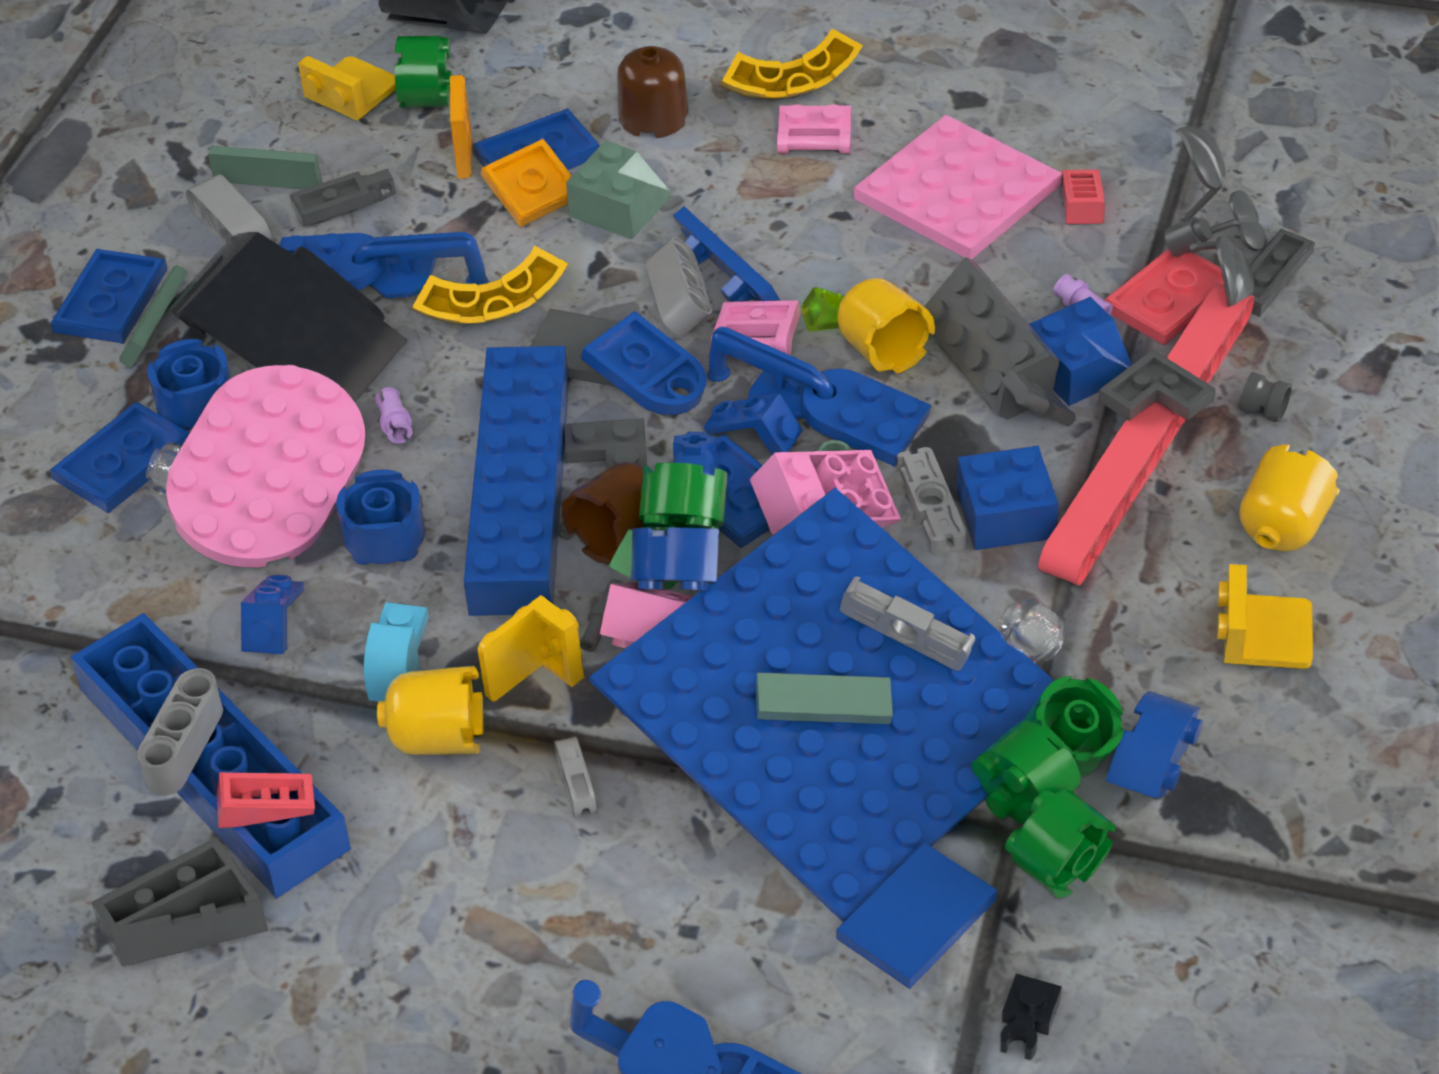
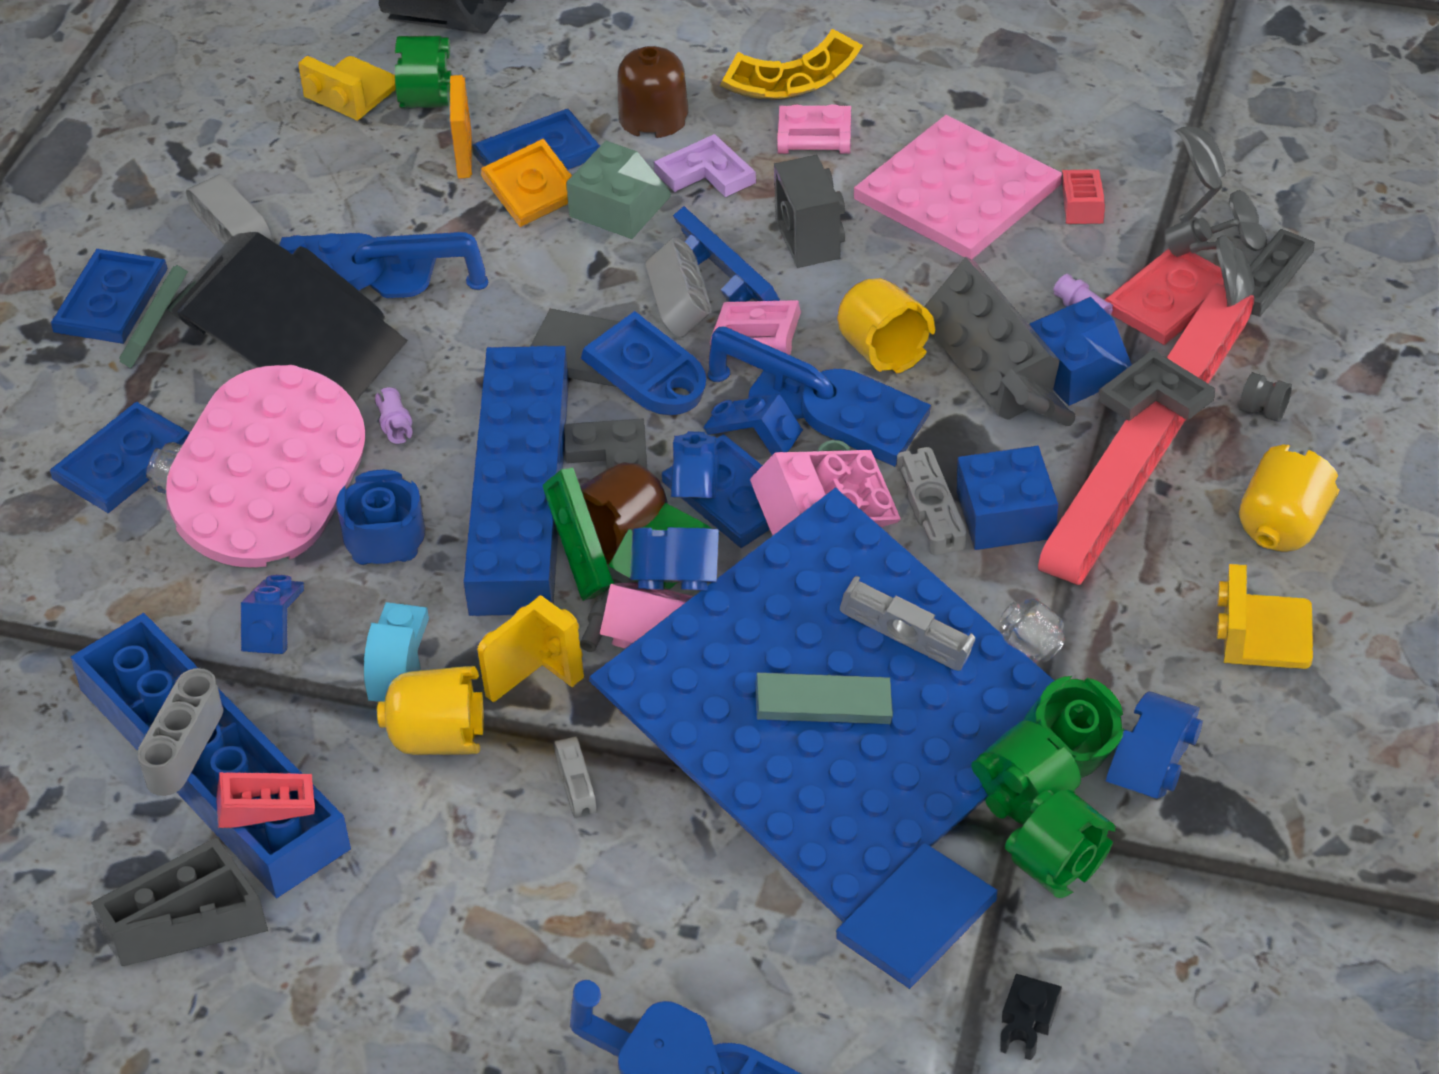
(186, 379): blue brick -> none
(265, 167): sand green tile -> none
(341, 196): dark grey hinge -> none
(494, 300): yellow brick -> none
(577, 534): none -> green tile
(682, 496): green brick -> none
(709, 160): none -> lavender plate
(808, 210): none -> dark grey brick
(821, 309): clear neon green slope -> none

